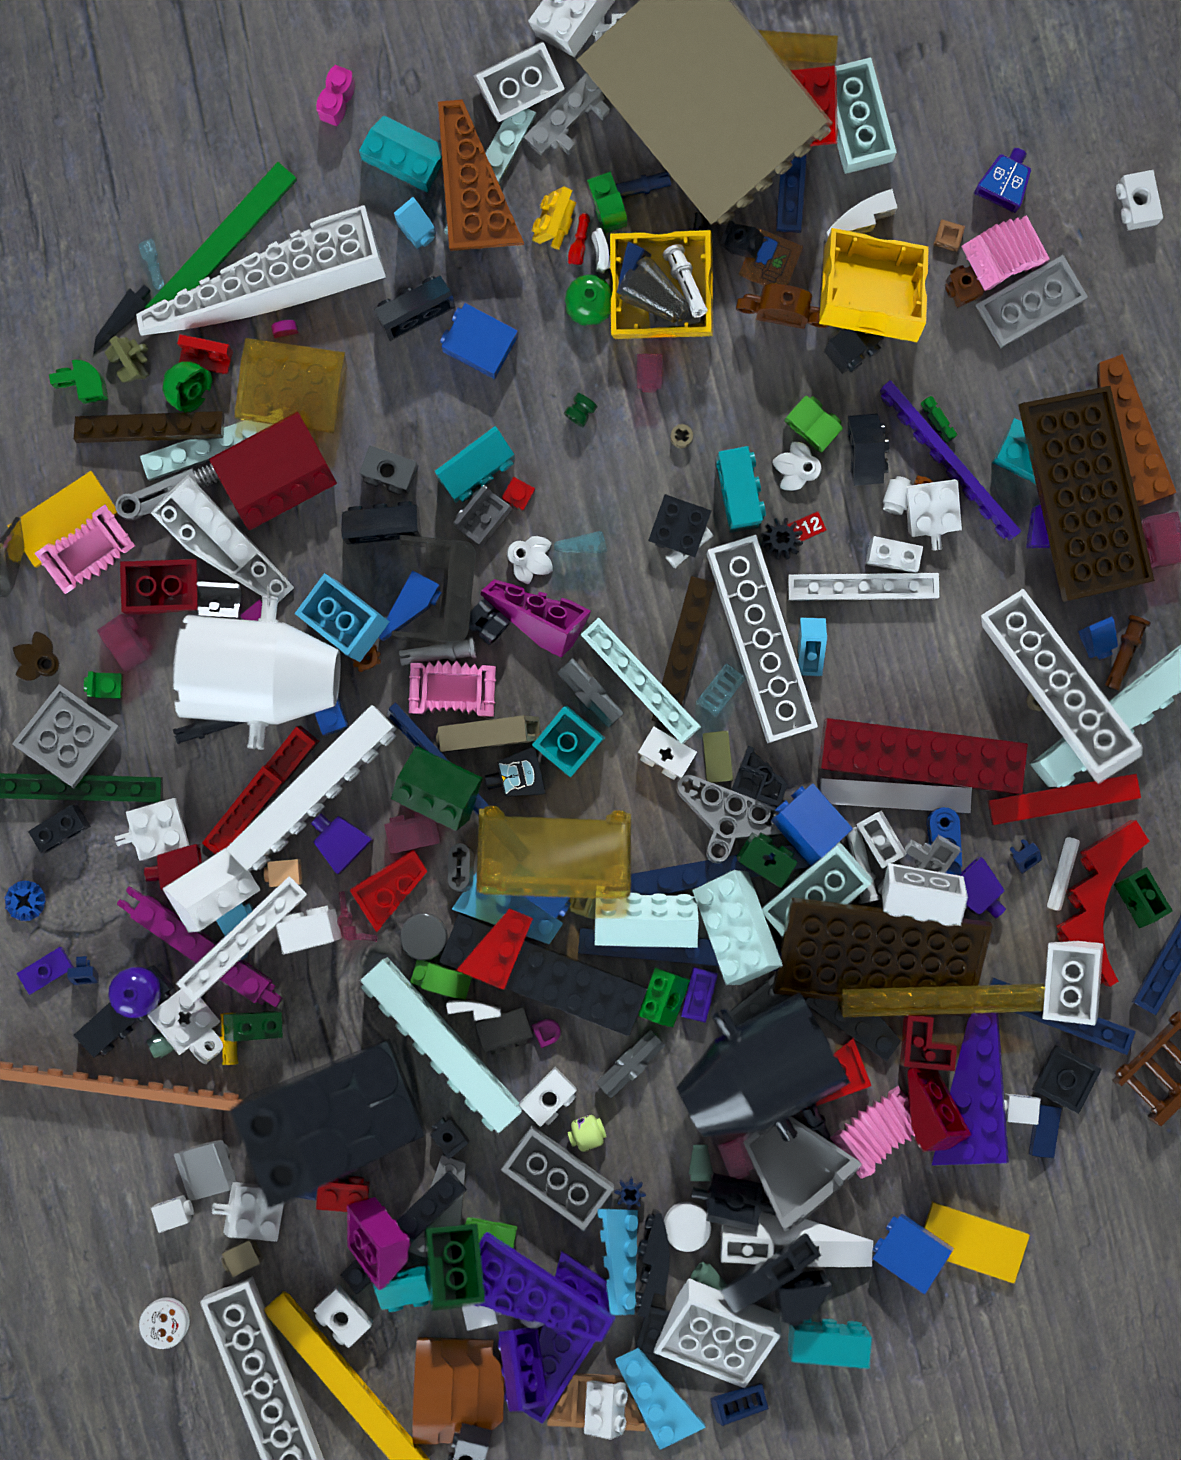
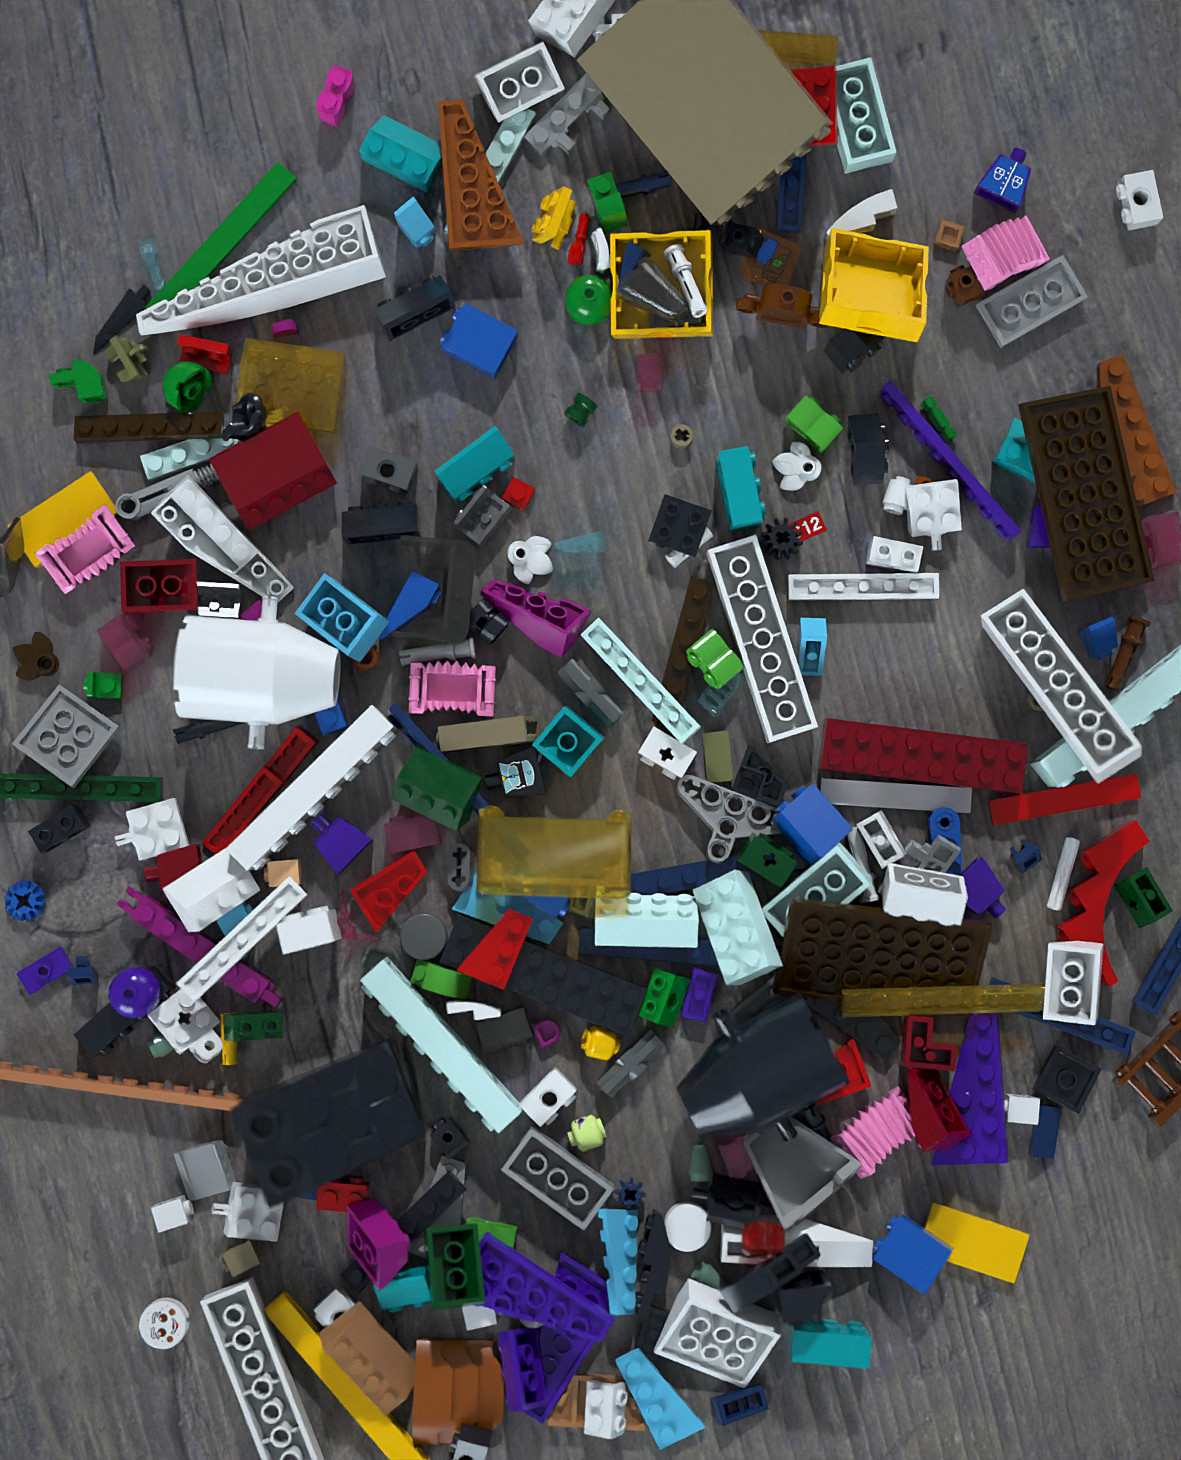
(247, 418): none -> black hair
(370, 1357): none -> medium nougat slope
(600, 1042): none -> yellow head
(714, 659): none -> bright green brick
(763, 1238): none -> clear red gear

